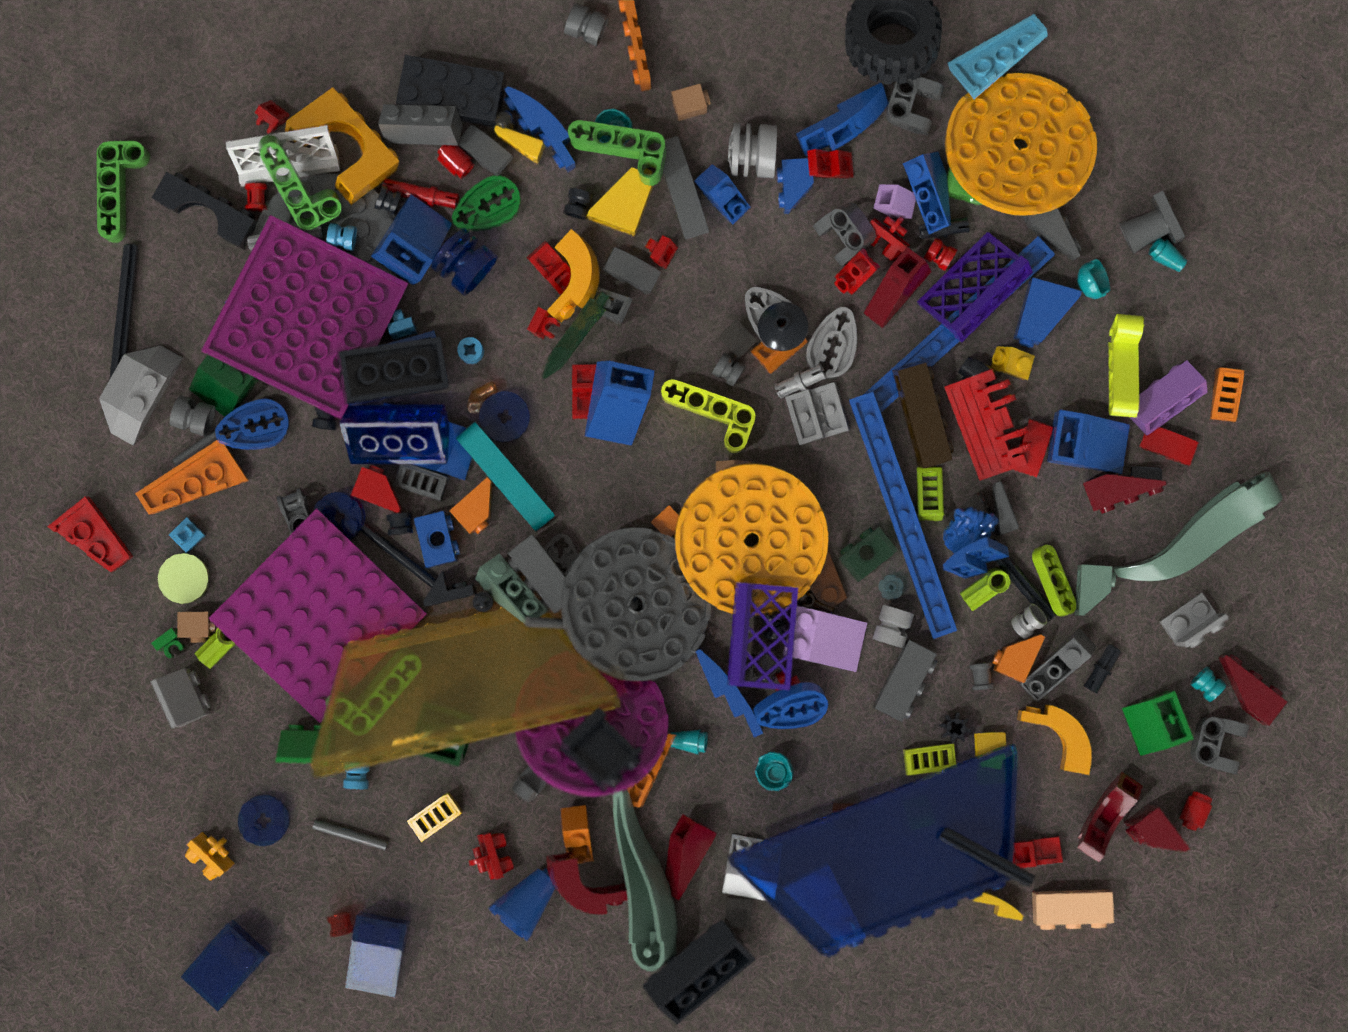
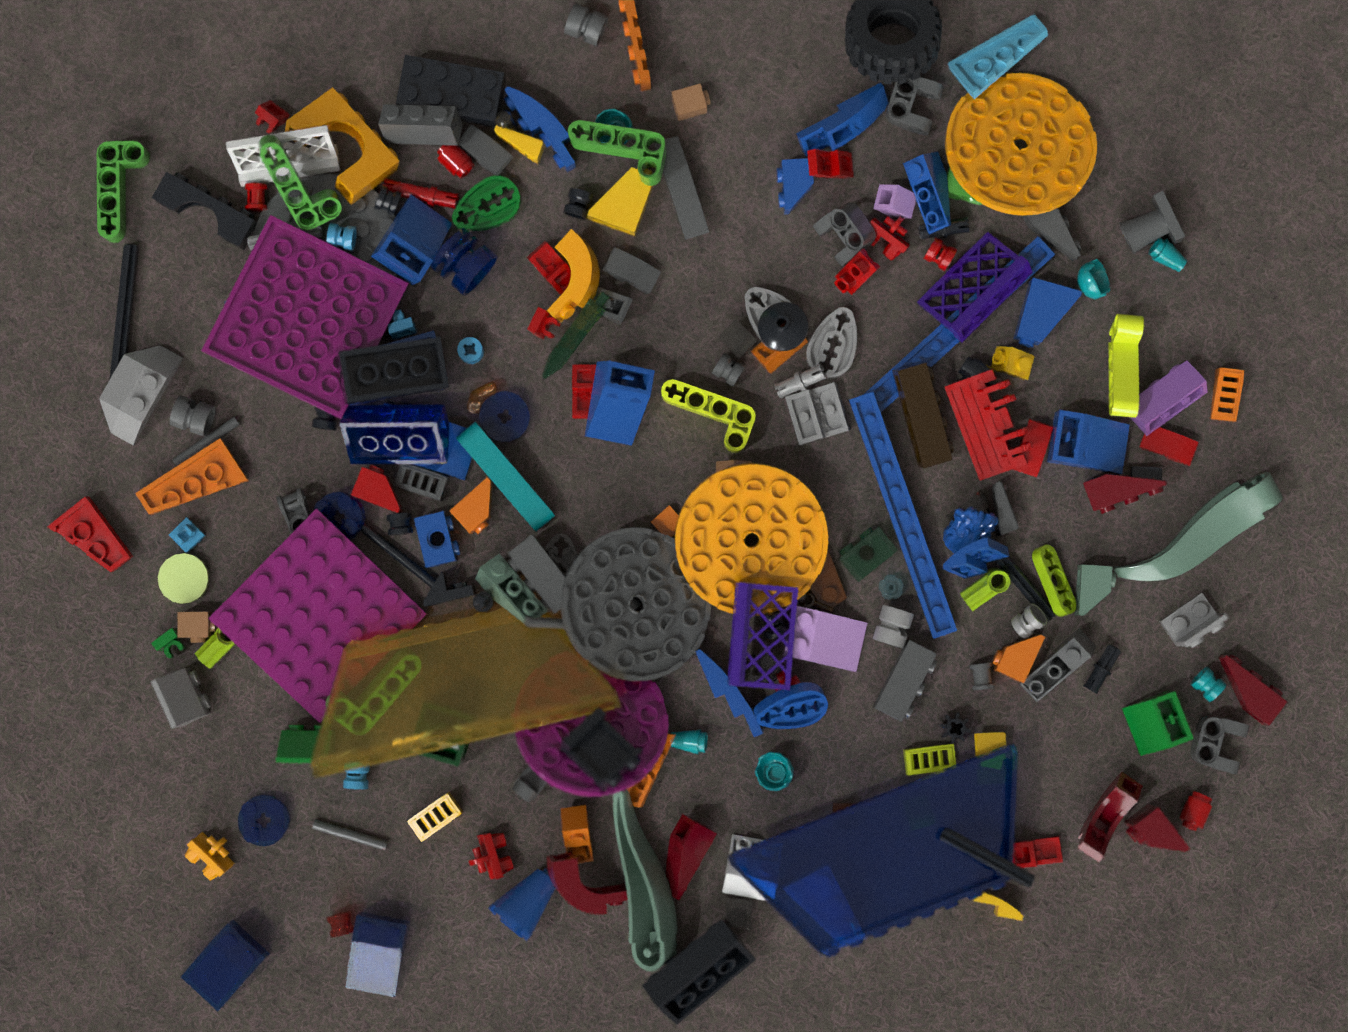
(221, 385): dark green slope -> none
(253, 412): blue piece -> none
(661, 251): red tile -> none
(722, 193): blue slope -> none
(753, 150): light grey wheel -> none
(897, 286): dark red slope -> none
(930, 515): lime slope -> none
(1072, 908): light nougat brick -> none
(1075, 742): light orange arch -> none

